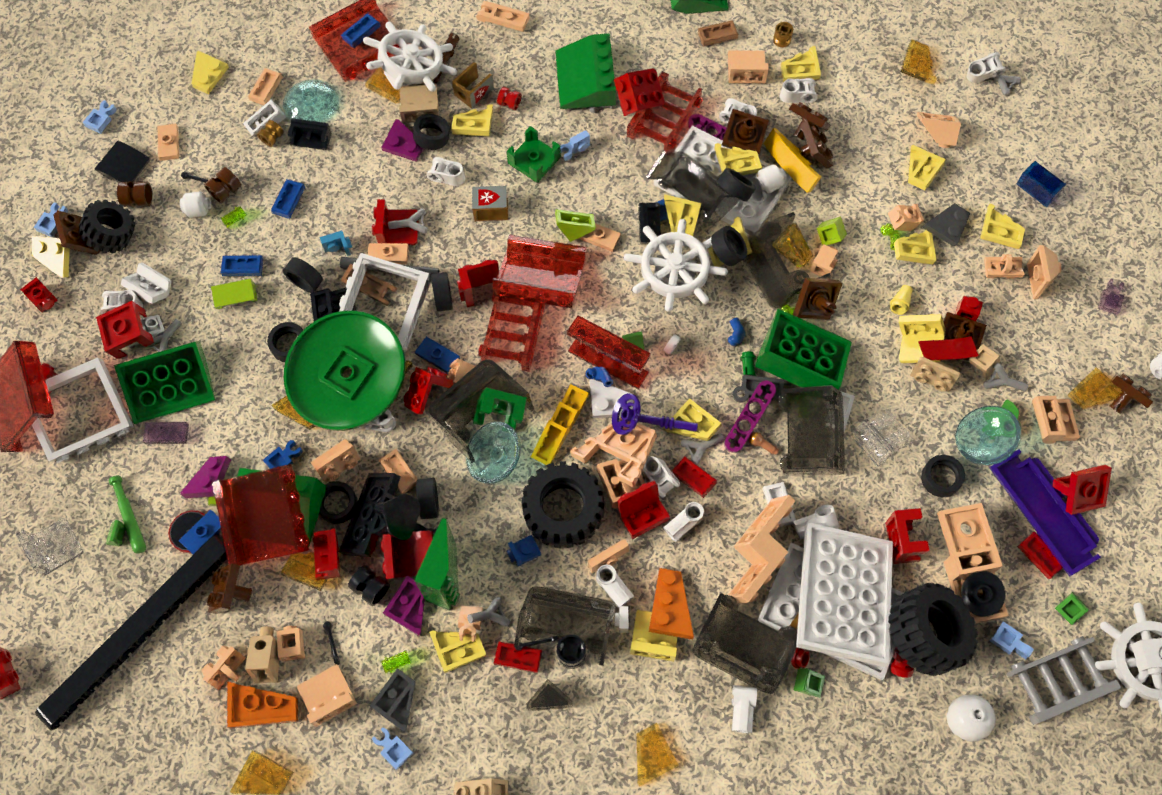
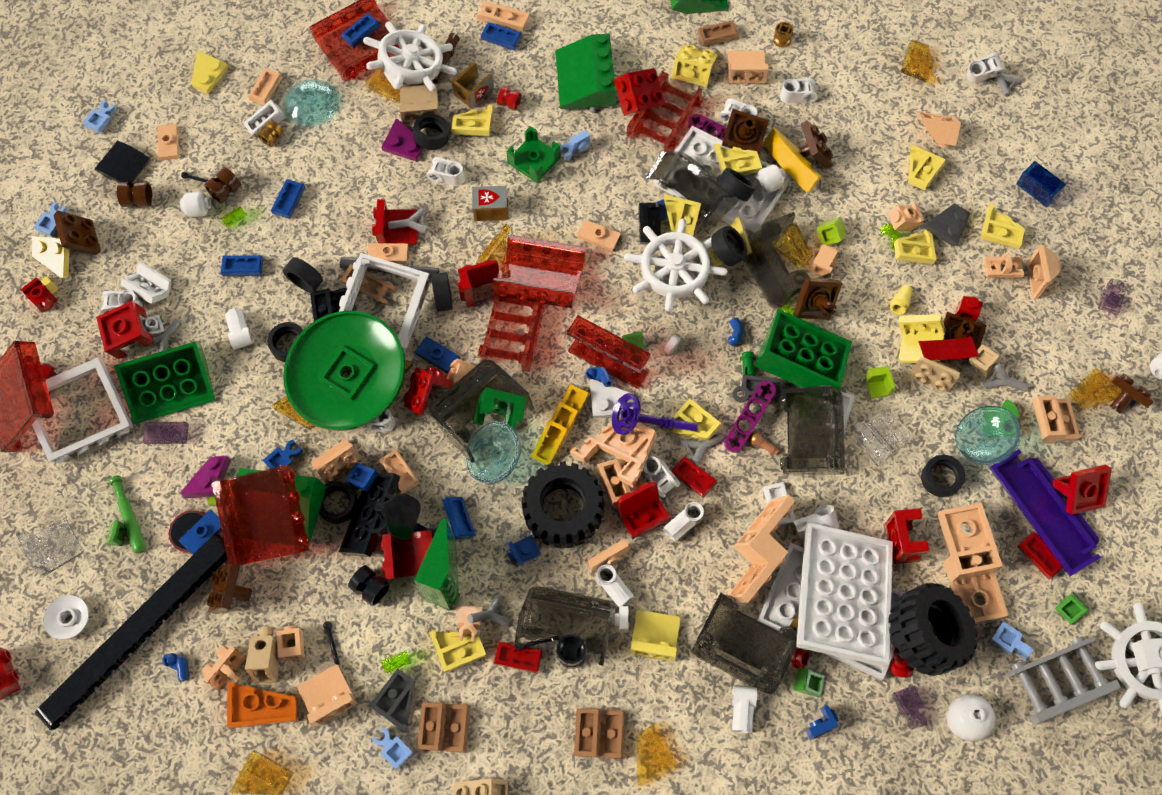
(49, 284): none -> light yellow tile
(57, 613): none -> white dish
(104, 238): black tyre -> none
(178, 663): none -> blue arm
(233, 293): lime hinge -> none
(239, 333): none -> white piece
(301, 568): clear yellow wing -> none
(309, 134): black hinge -> none
(326, 554): red hinge -> none
(335, 241): dark azure bracket -> none
(361, 477): none -> blue bracket
(407, 606): magenta wing -> none
(428, 498): black tyre -> none
(443, 727): none -> medium nougat slope
(458, 518): none -> blue plate
(496, 244): none -> clear yellow wing
(501, 36): none -> blue plate
(549, 698): clear smoke slope -> none
(574, 223): lime slope -> none
(599, 733): none -> medium nougat slope
(670, 607): orange wing -> none
(694, 65): none -> light yellow bracket
(802, 66): light yellow wing -> none
(805, 113): reddish brown plate -> none
(819, 727): none -> blue bracket
(880, 382): none -> lime panel
(909, 703): none -> clear purple plate
(992, 597): black dish -> none

